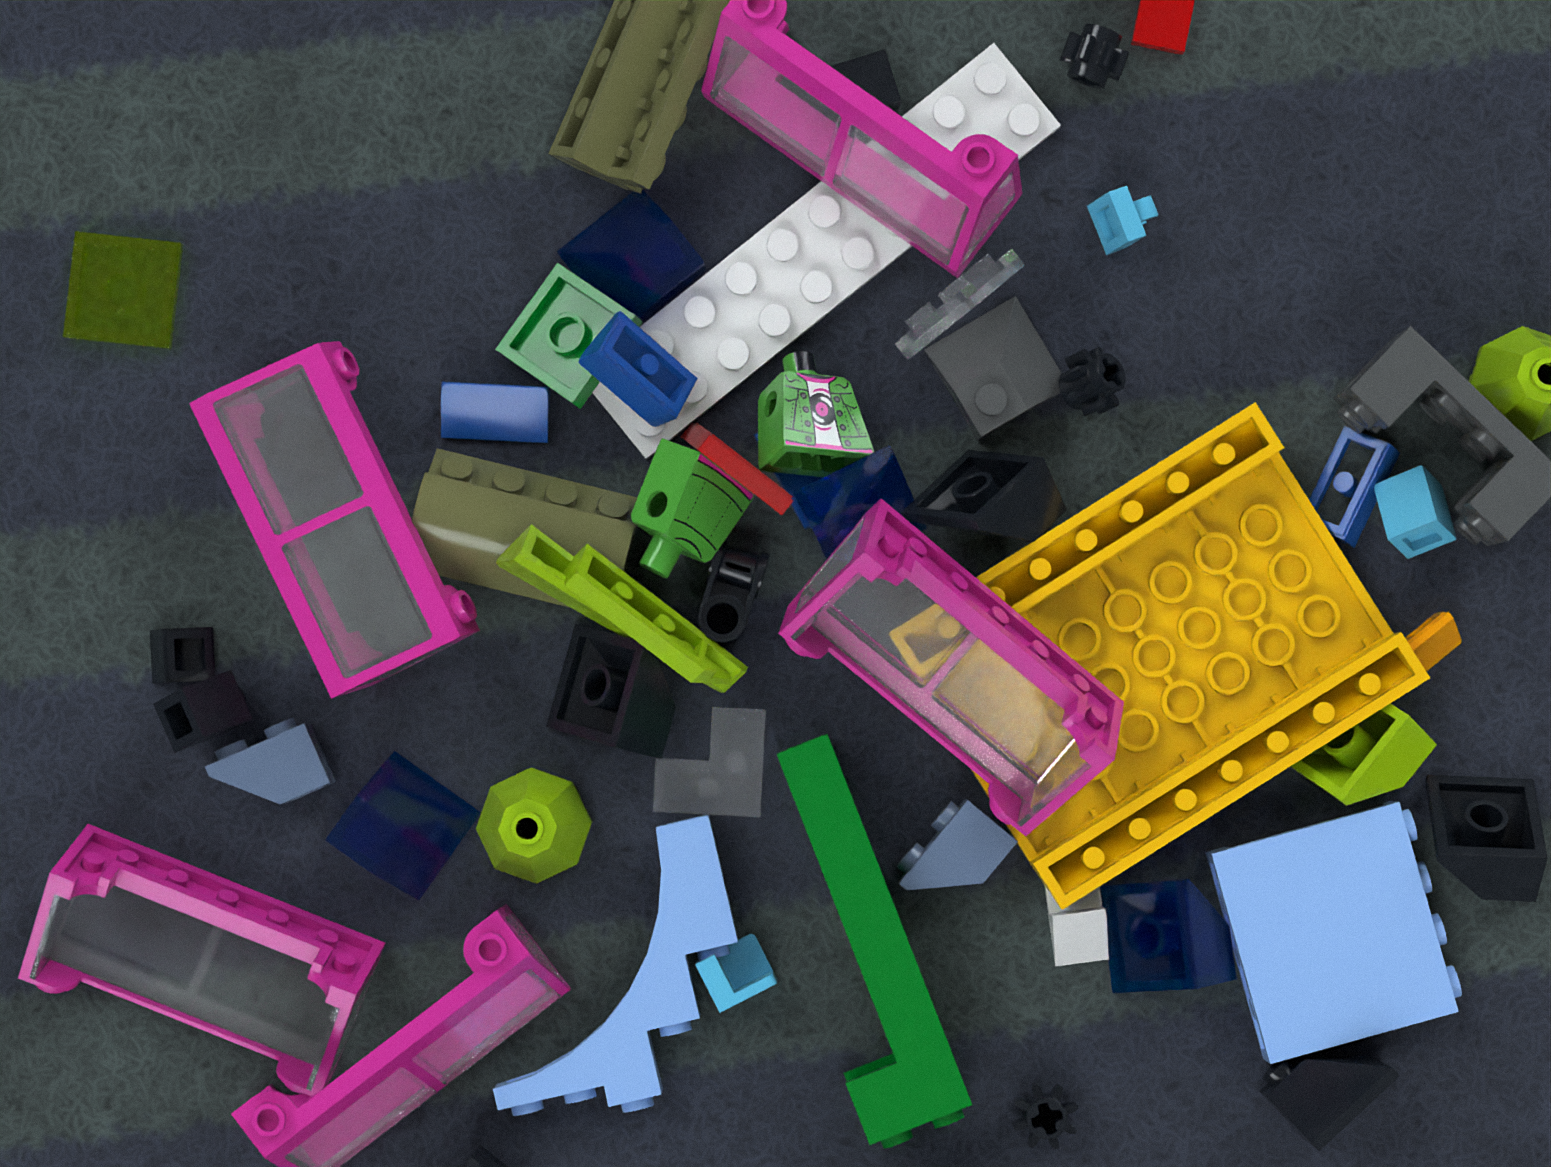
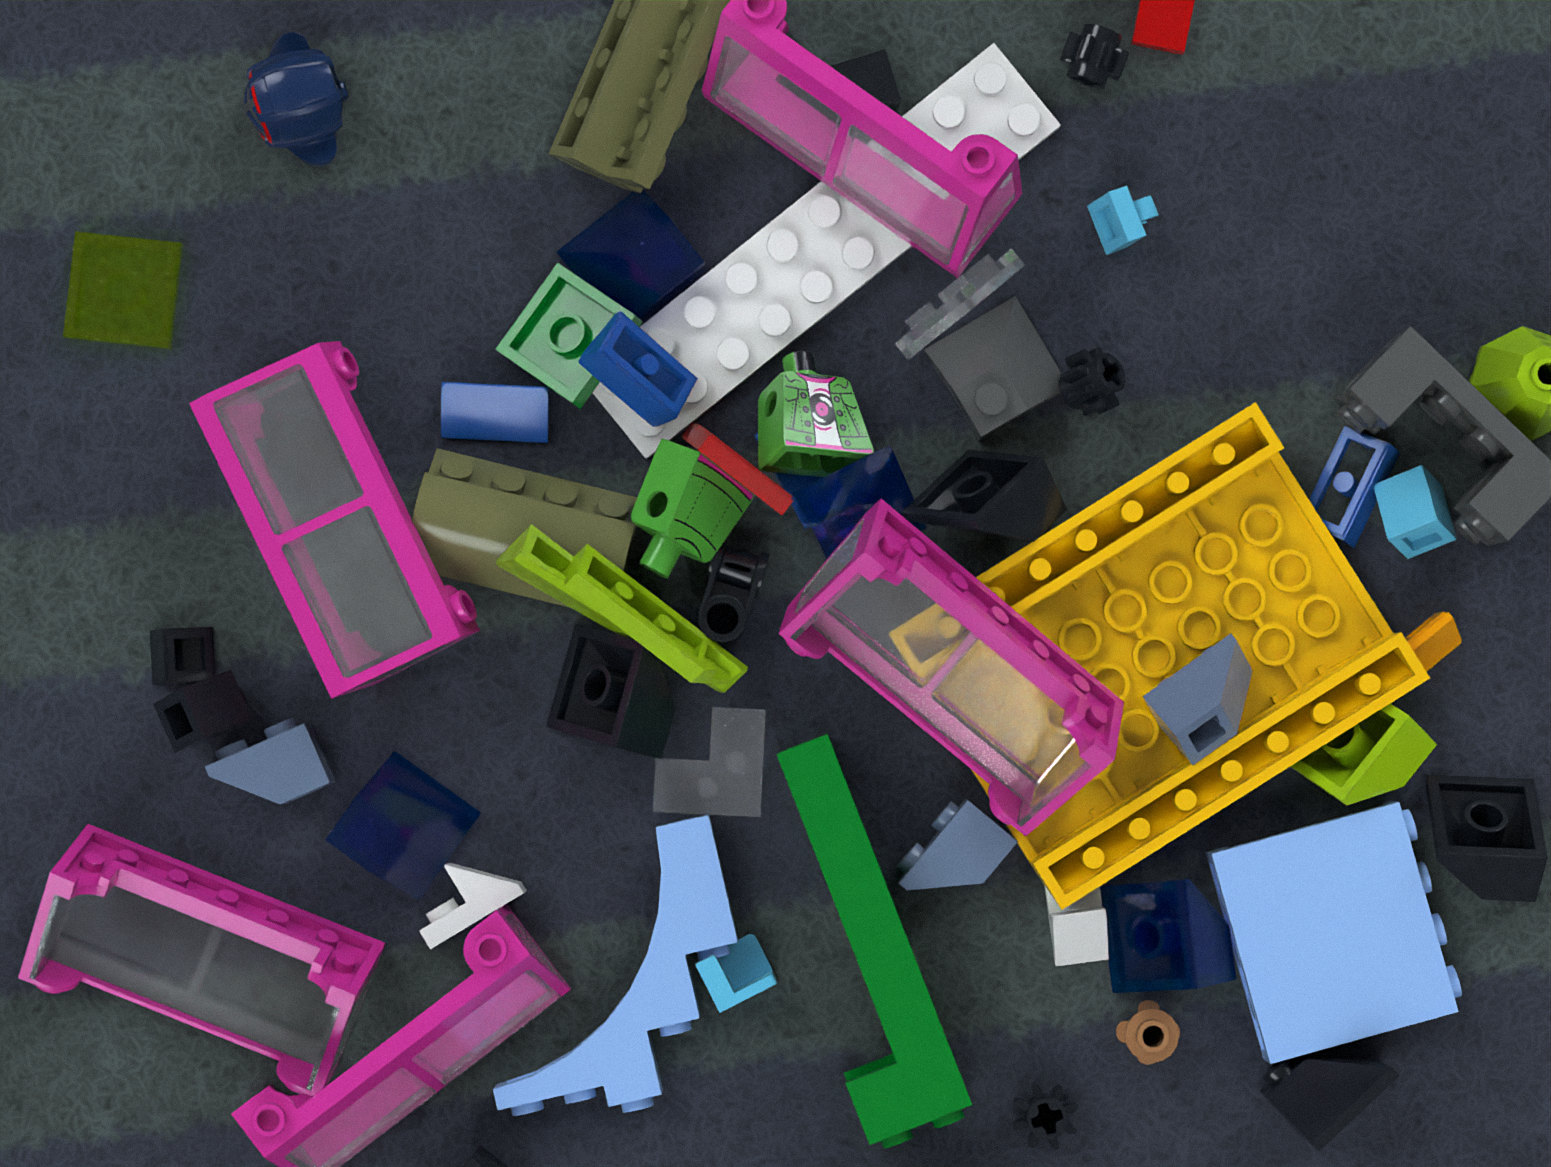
(296, 100): none -> dark blue piece
(482, 895): none -> white slope
(560, 821): lime cone -> none
(1132, 1032): none -> medium nougat brick
(1203, 700): none -> sand blue slope

